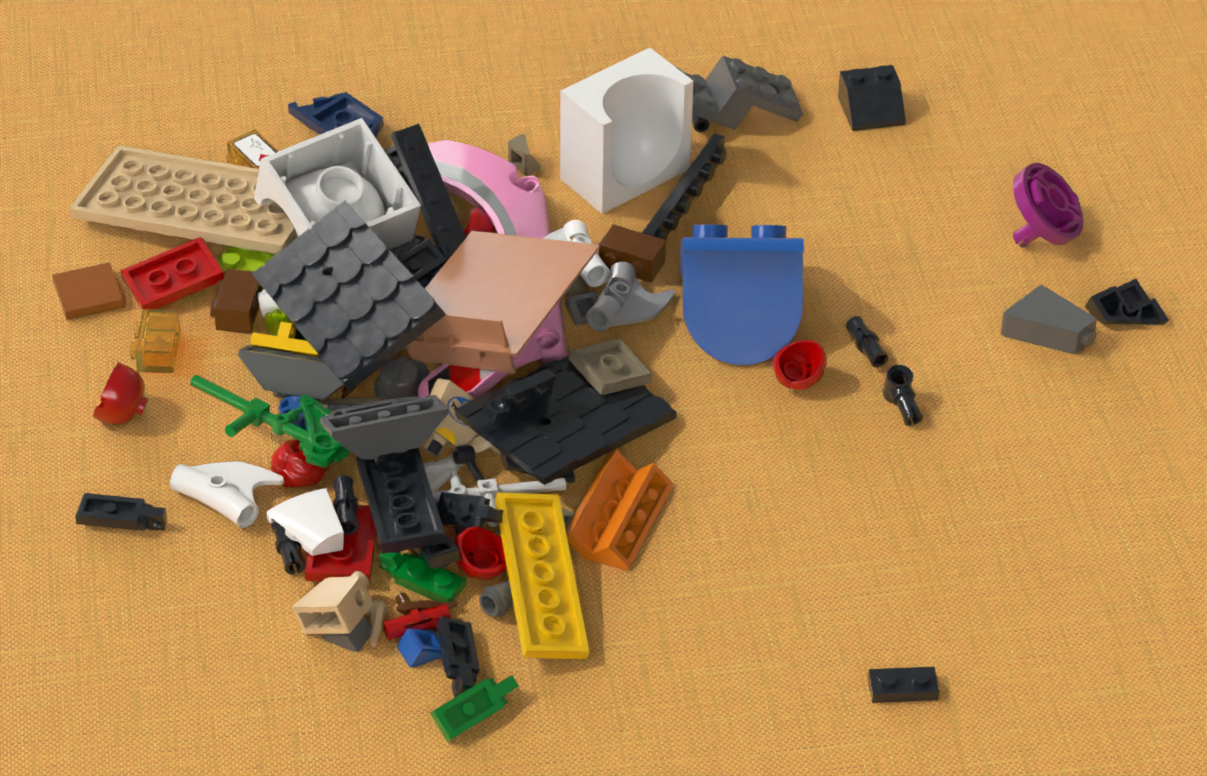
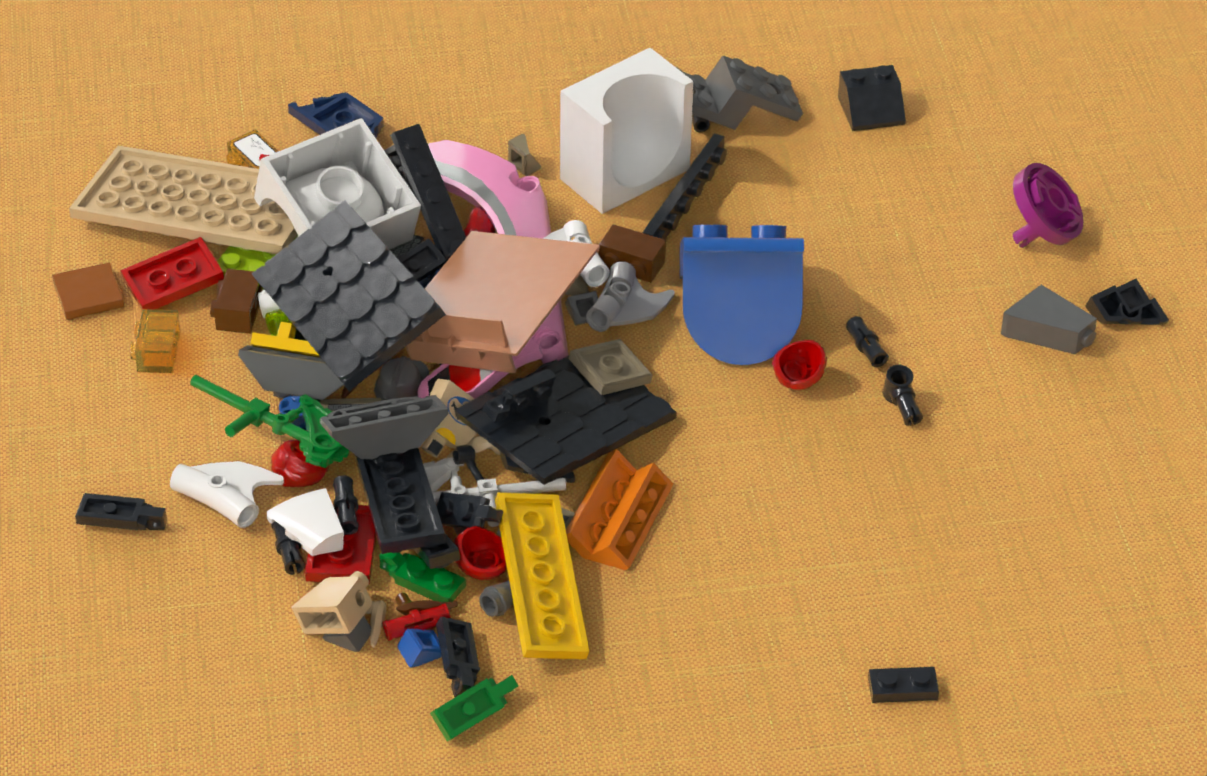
(121, 396): red cylinder -> none

